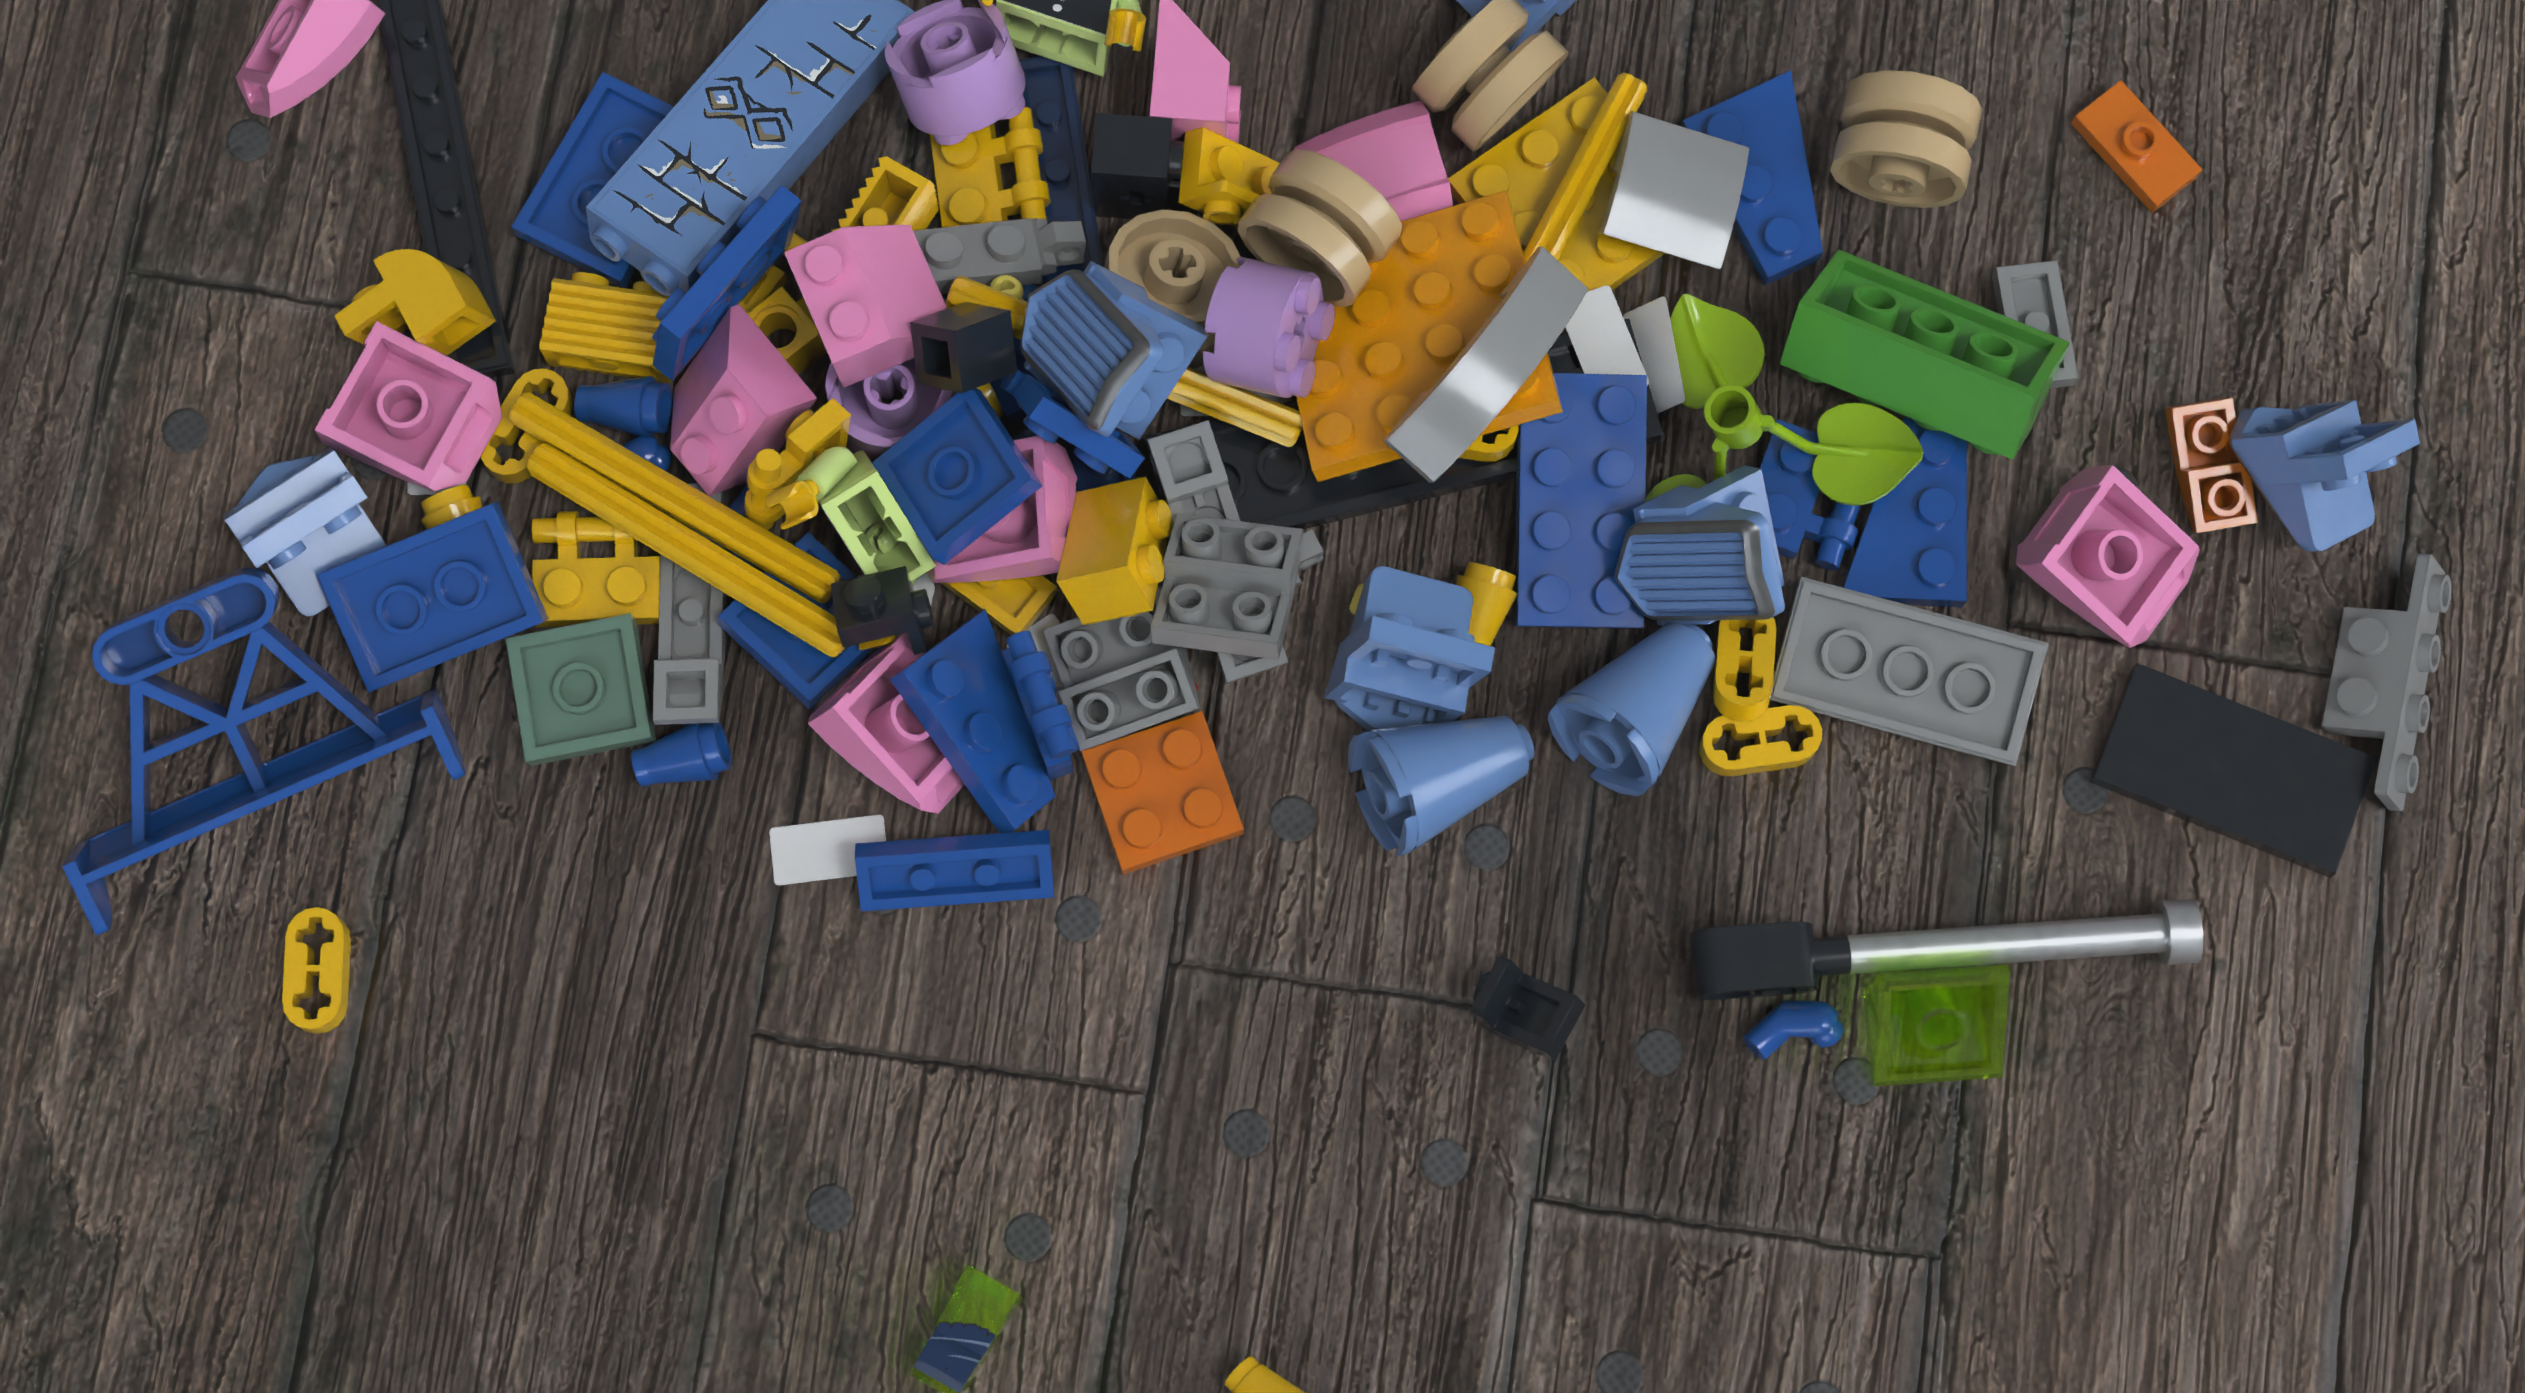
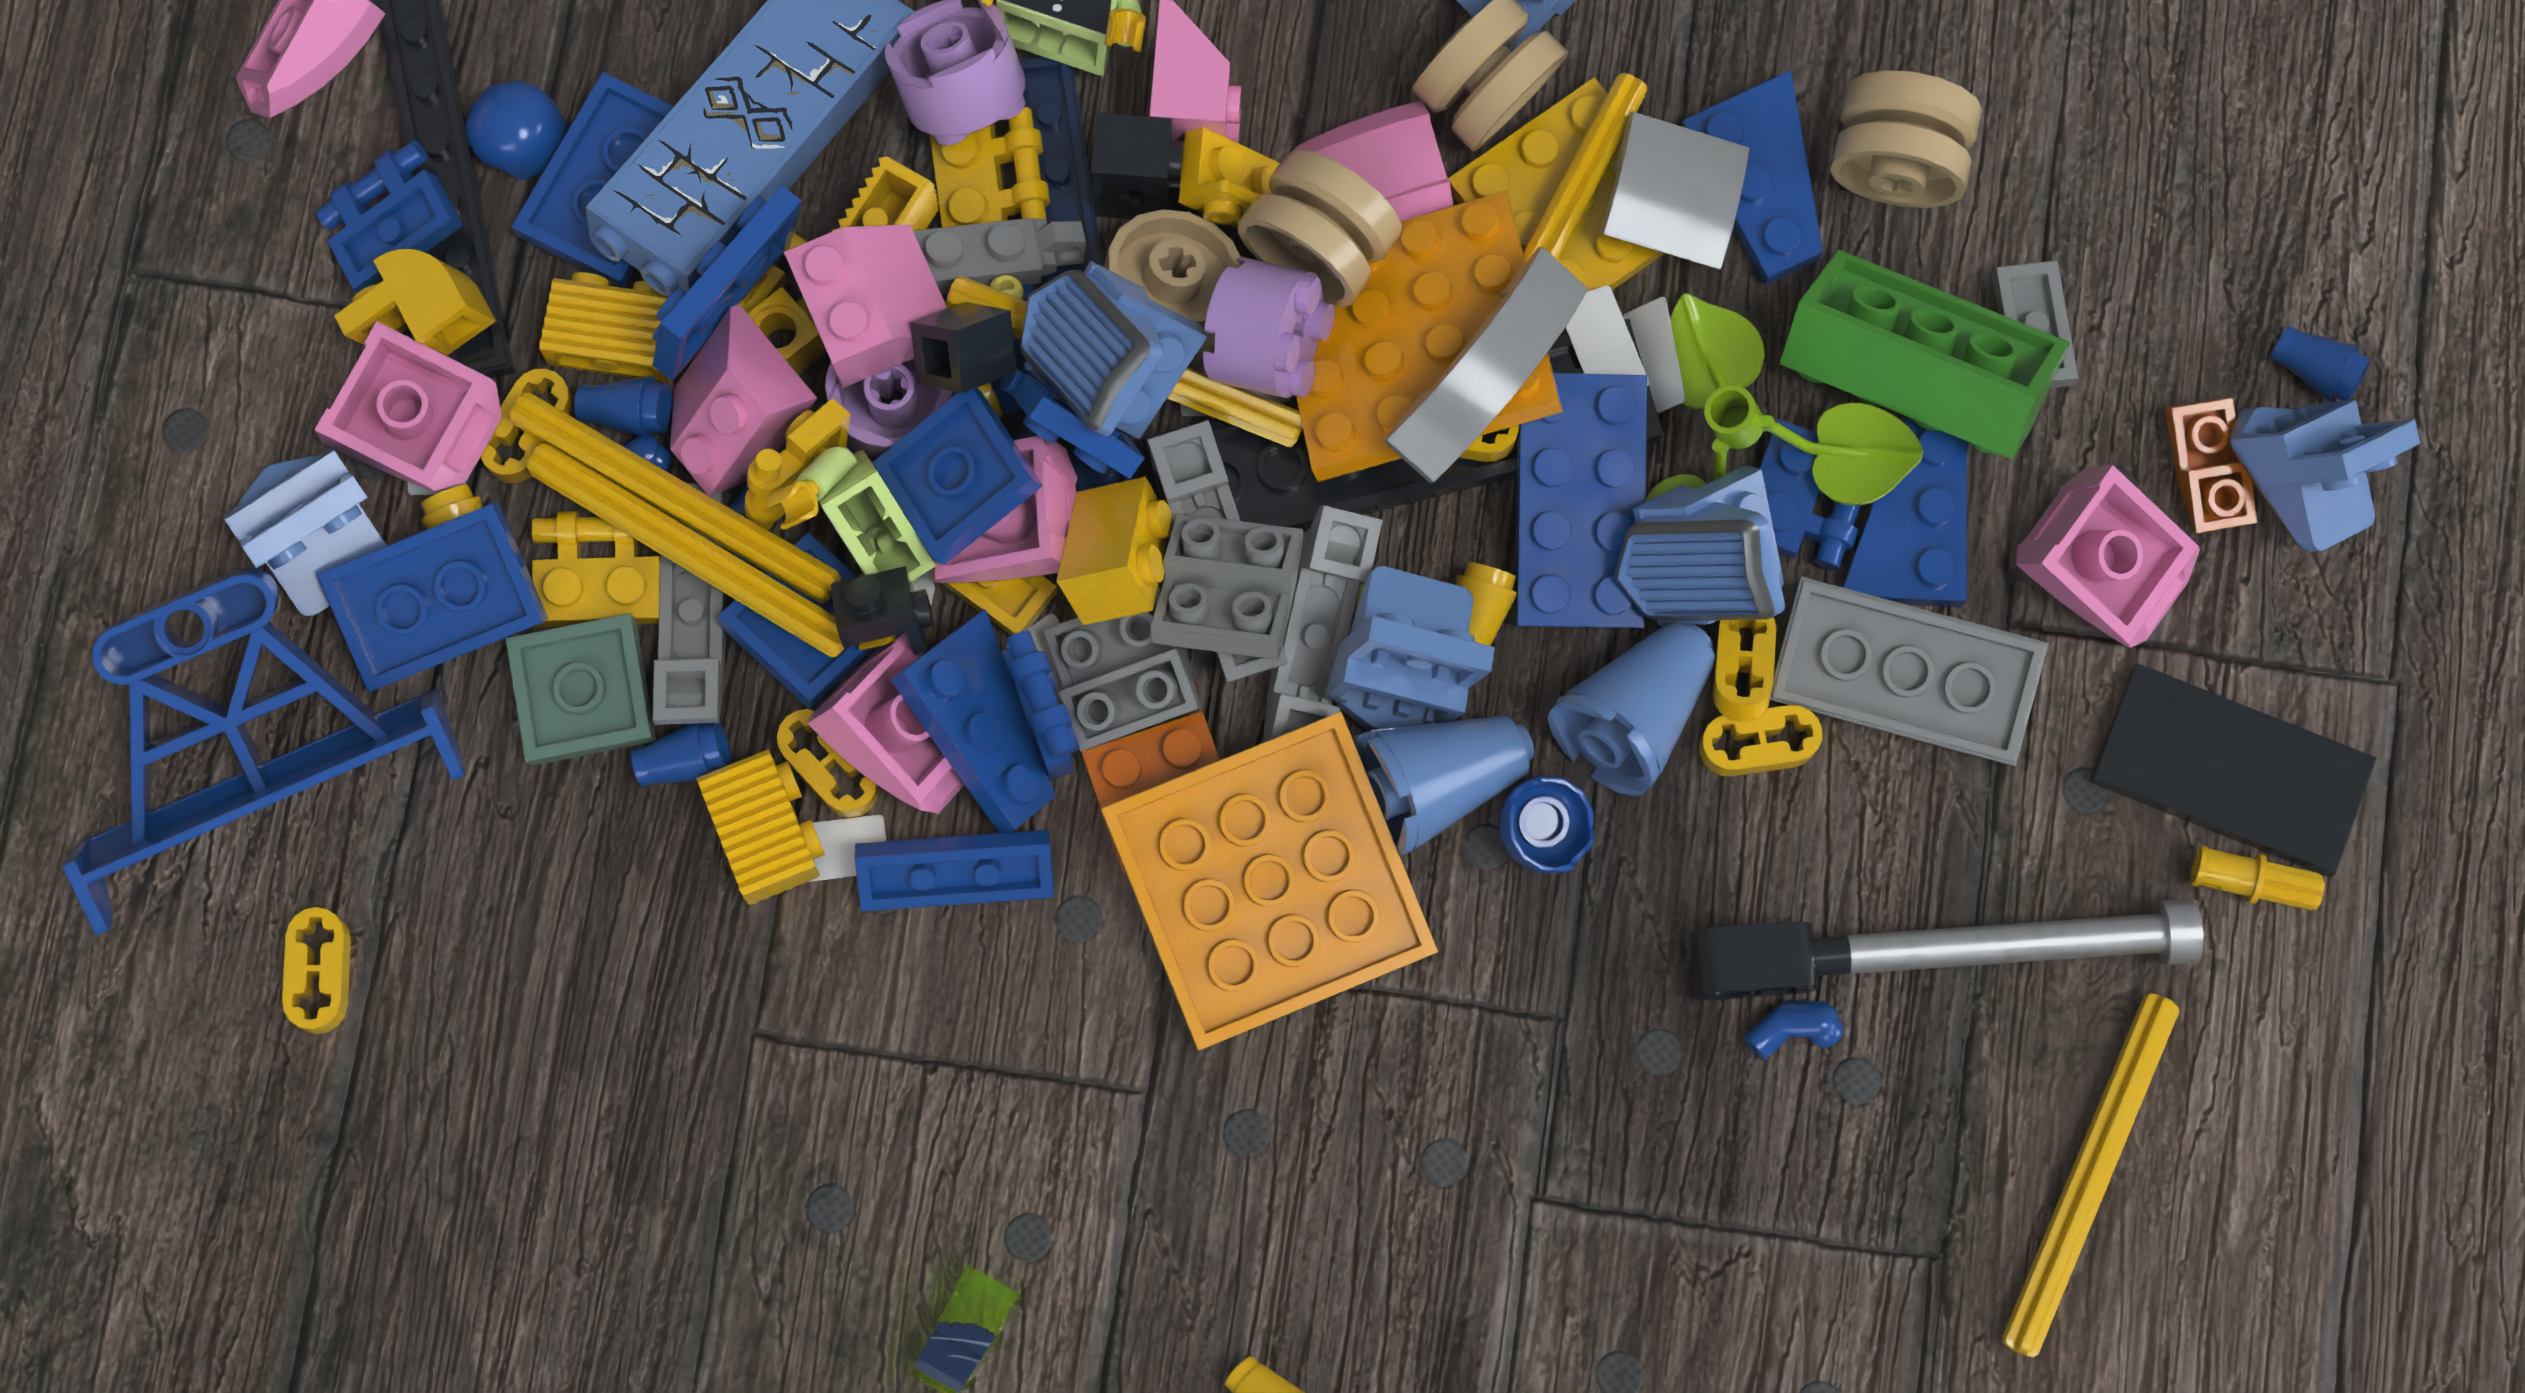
(411, 217): none -> blue plate
(515, 128): none -> blue hair
(760, 827): none -> yellow brick
(817, 773): none -> yellow beam
(1268, 881): none -> light orange plate
(1329, 574): none -> light grey slope
(1525, 1009): black bracket -> none
(1546, 824): none -> blue hair
(1936, 1024): clear neon green slope -> none
(2090, 1175): none -> yellow axle
(2136, 146): orange plate -> none
(2257, 878): none -> yellow axle
(2322, 363): none -> blue cone
(2384, 675): light grey bracket -> none

